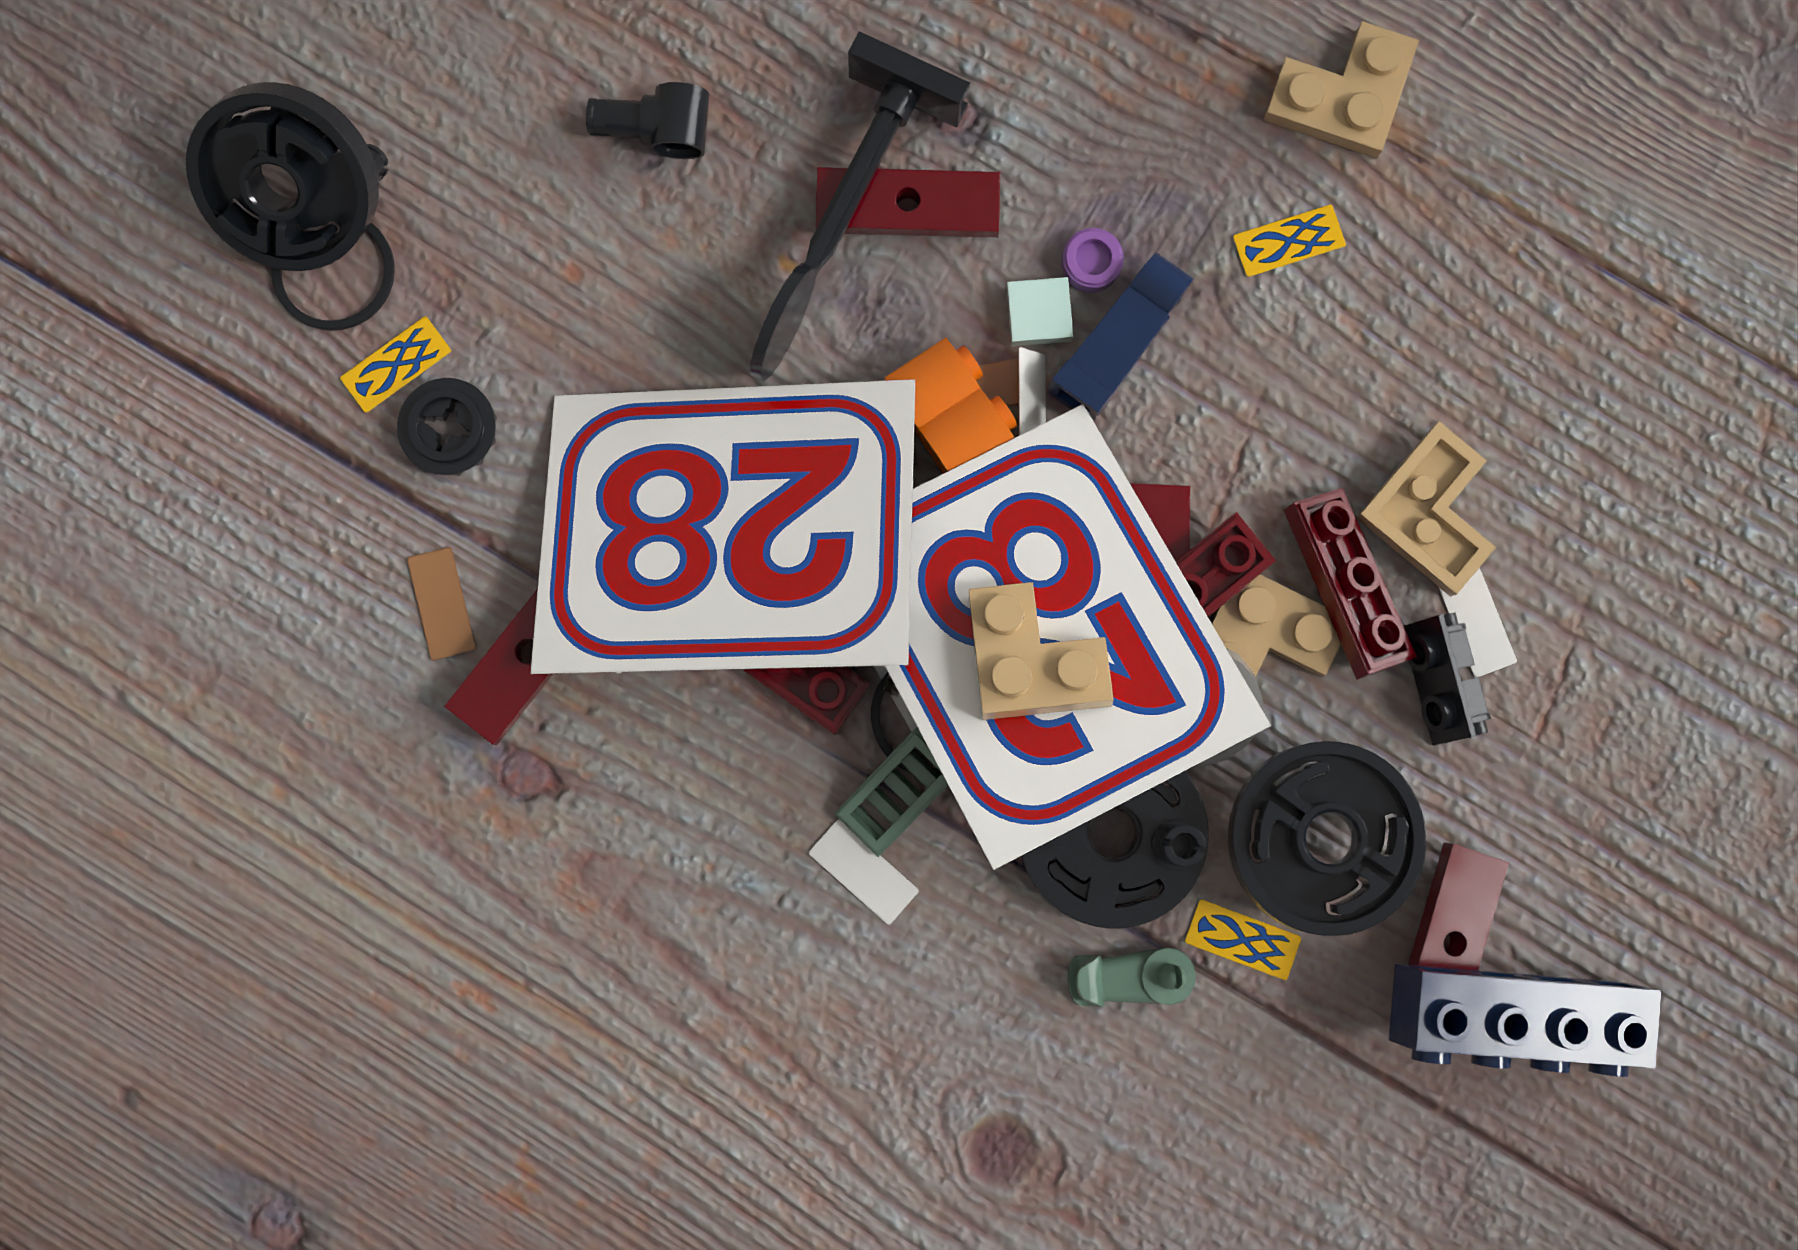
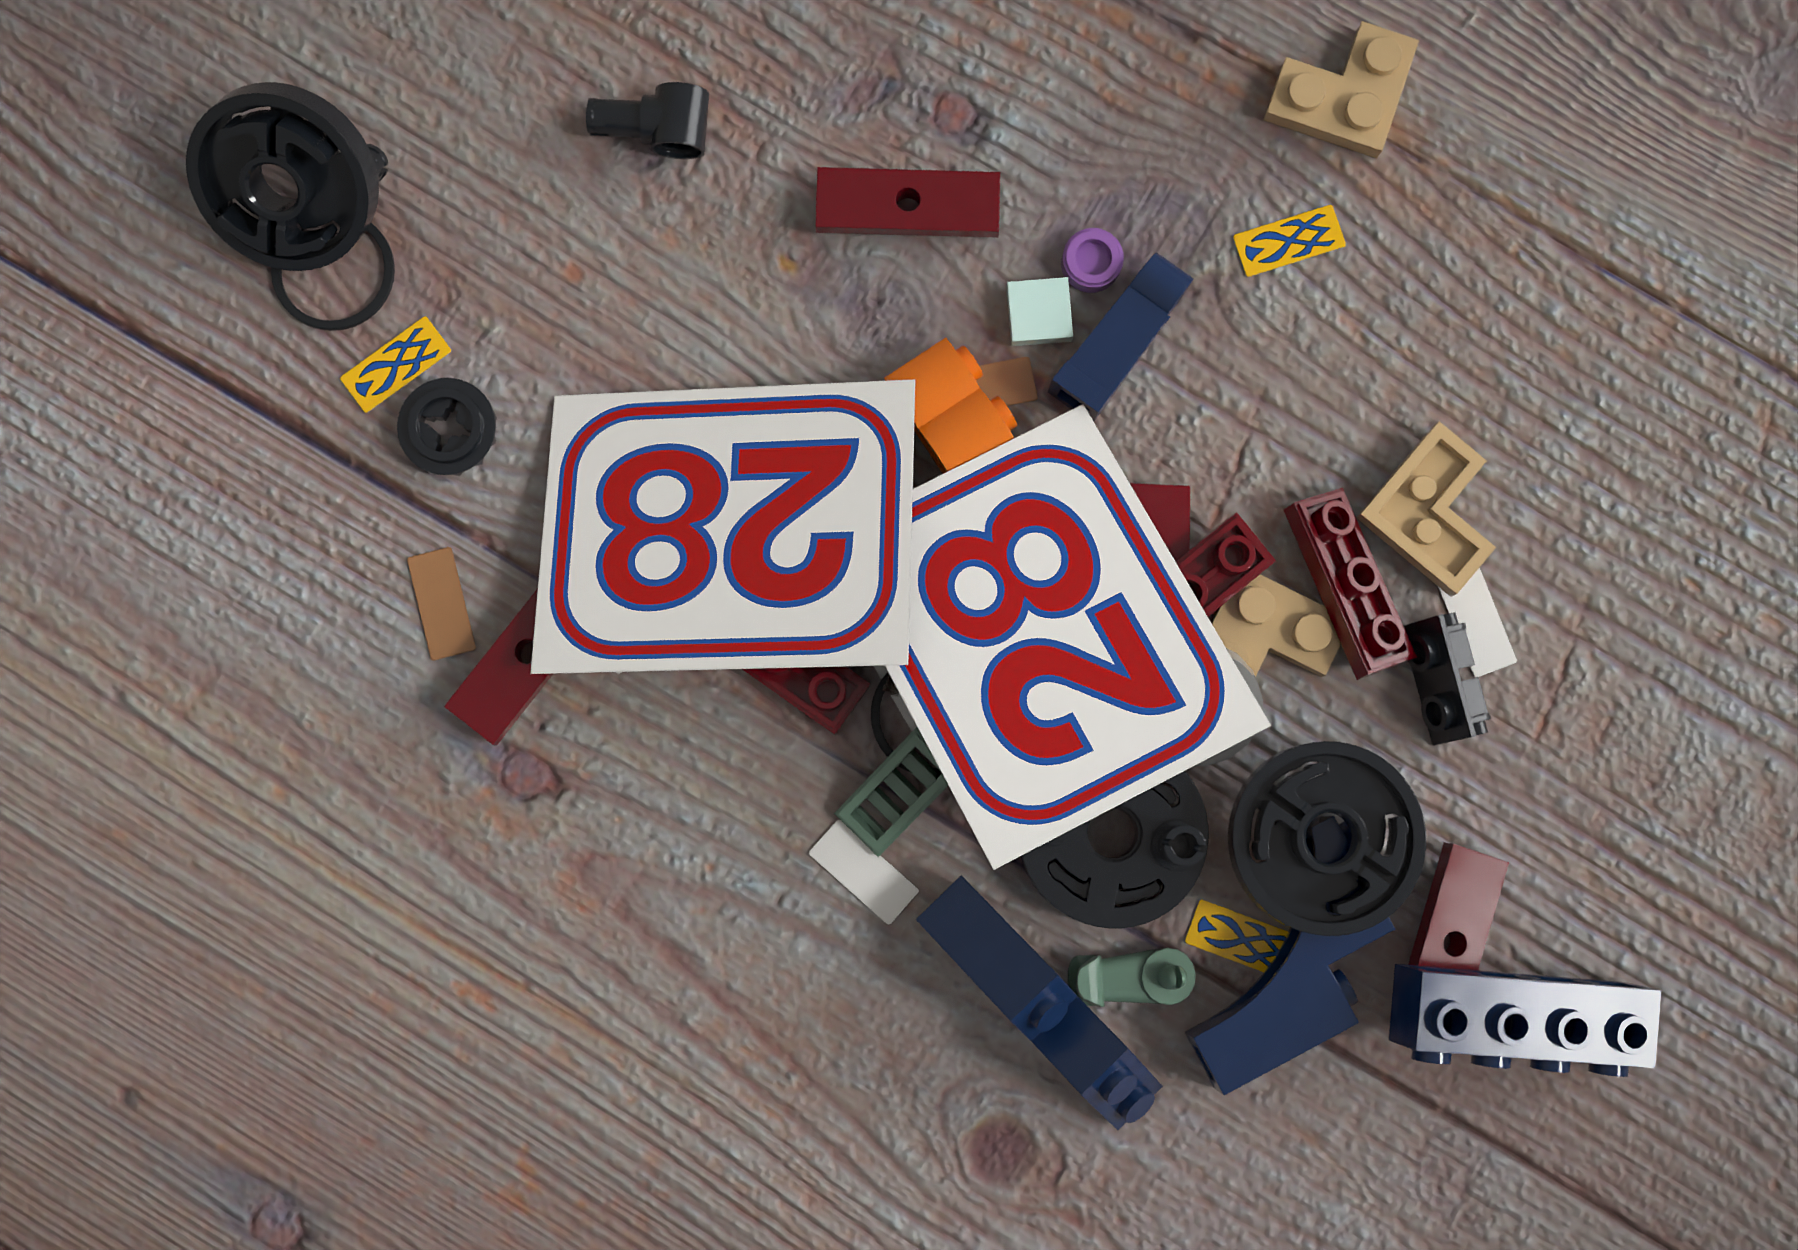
(903, 85): black piece -> none
(1029, 677): tan plate -> none
(1031, 390): white sticker -> none
(1040, 1004): none -> dark blue arch
(1295, 998): none -> dark blue arch

